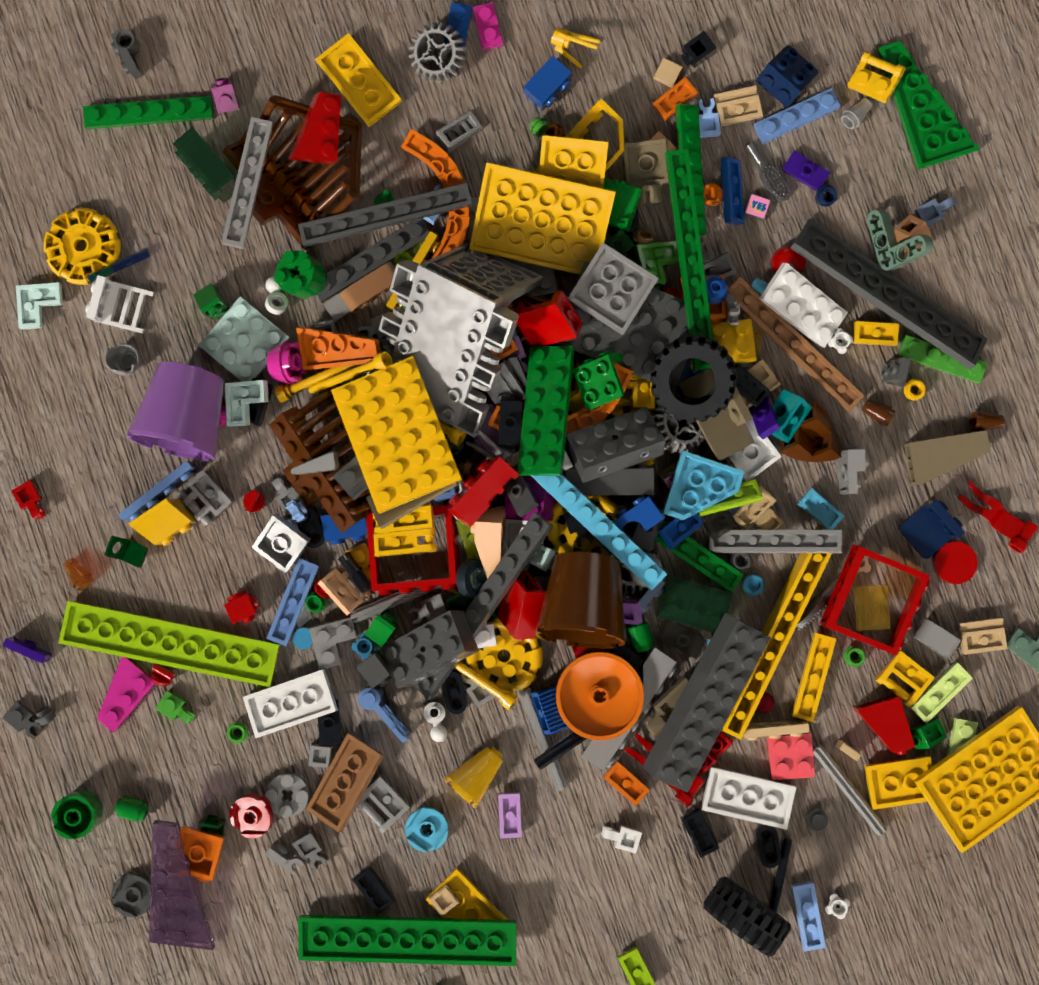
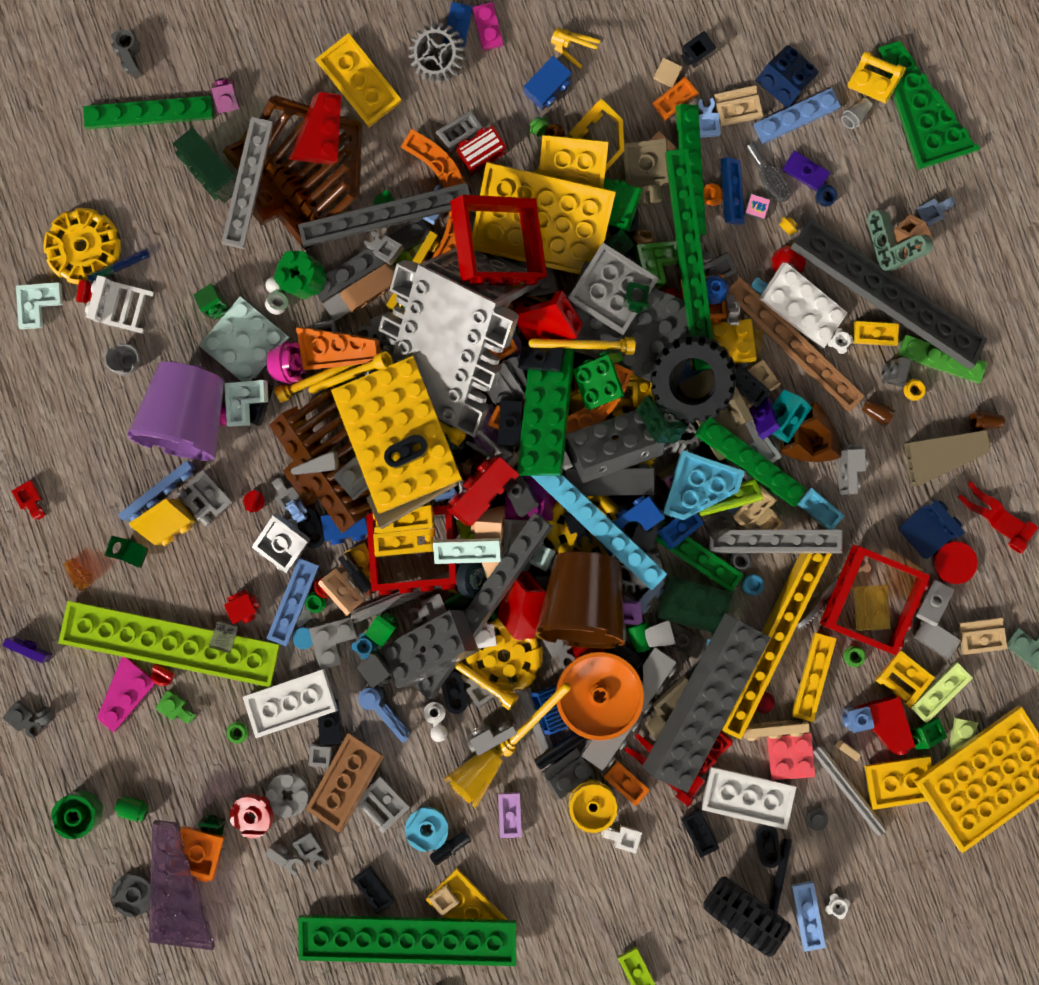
(84, 292): none -> red plate
(223, 636): none -> clear smoke bracket
(385, 249): none -> light grey plate
(406, 451): none -> black plate
(450, 847): none -> black axle
(467, 550): none -> light aqua plate
(481, 149): none -> brick
(485, 738): none -> light grey plate
(509, 746): none -> yellow piece
(531, 236): none -> red window
(542, 359): none -> black plate
(559, 648): none -> light grey plate
(566, 773): none -> dark grey plate
(593, 819): none -> yellow wheel
(625, 345): none -> yellow piece
(636, 306): none -> dark green bracket
(656, 424): none -> clear green bracket
(660, 635): none -> white sticker
(750, 461): none -> green plate
(788, 225): none -> yellow plate
(857, 719): none -> medium blue bracket
(935, 603): none -> light grey plate

